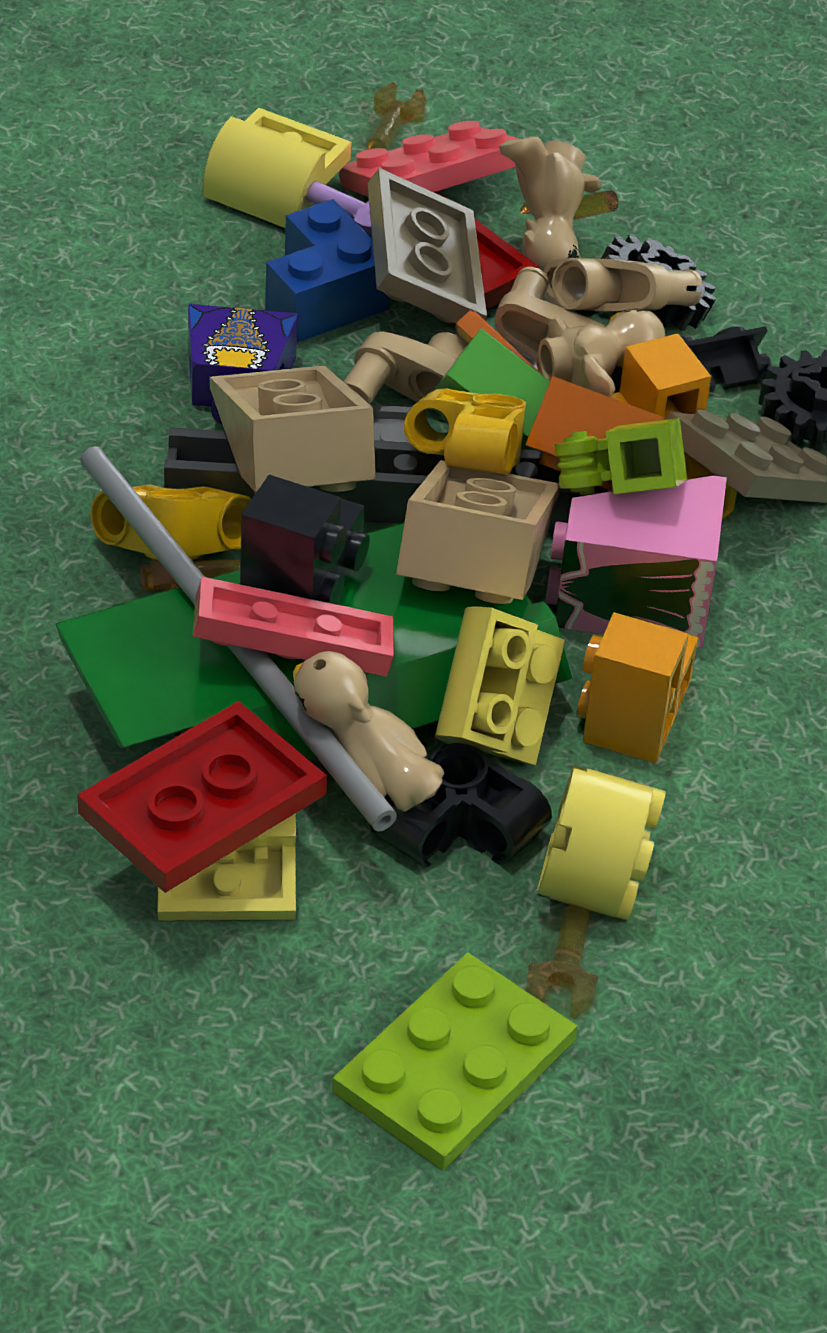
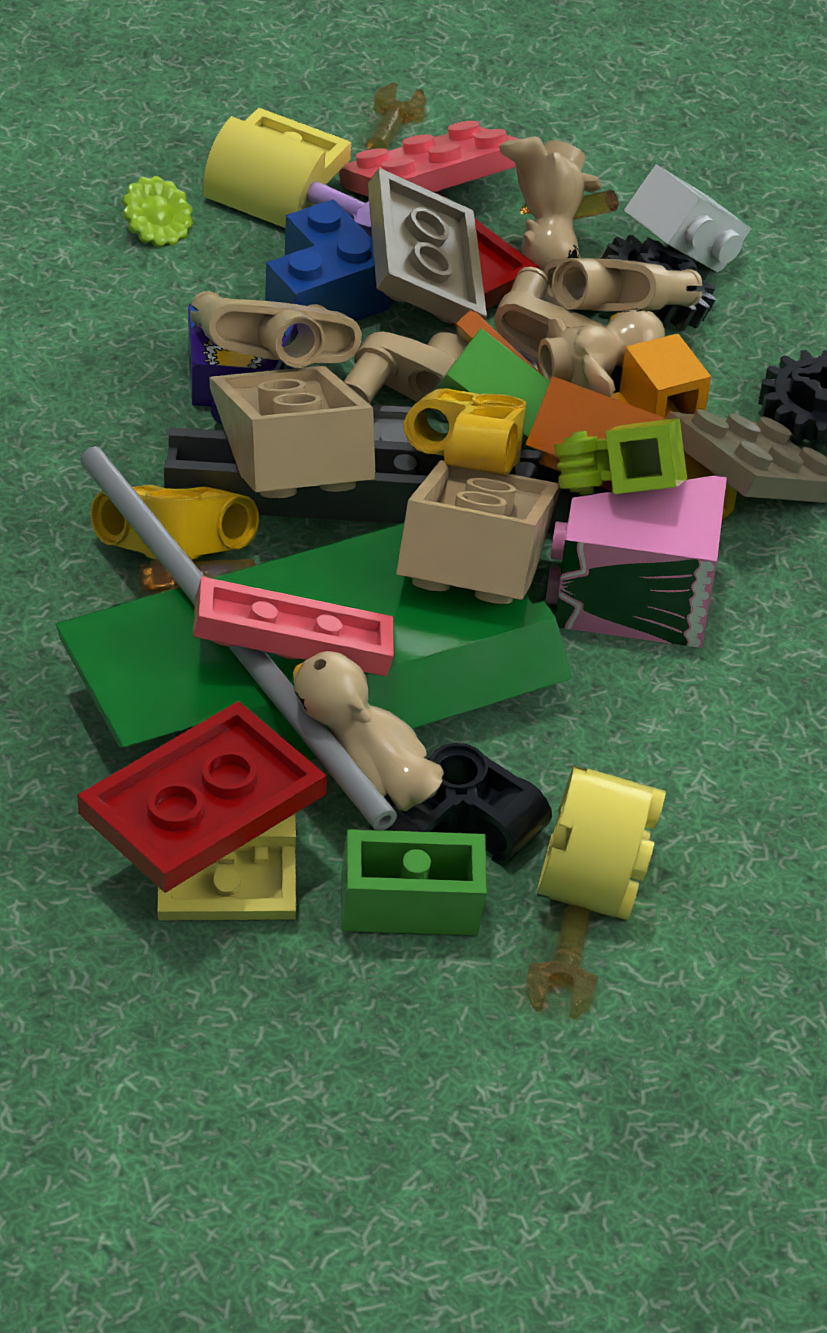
(157, 211): none -> lime piece
(258, 329): none -> tan connector
(301, 541): black brick -> none
(413, 882): none -> bright green brick
(454, 1060): lime plate -> none
(500, 685): light yellow brick -> none
(635, 685): light orange brick -> none
(688, 219): none -> white brick
(732, 355): black hinge -> none

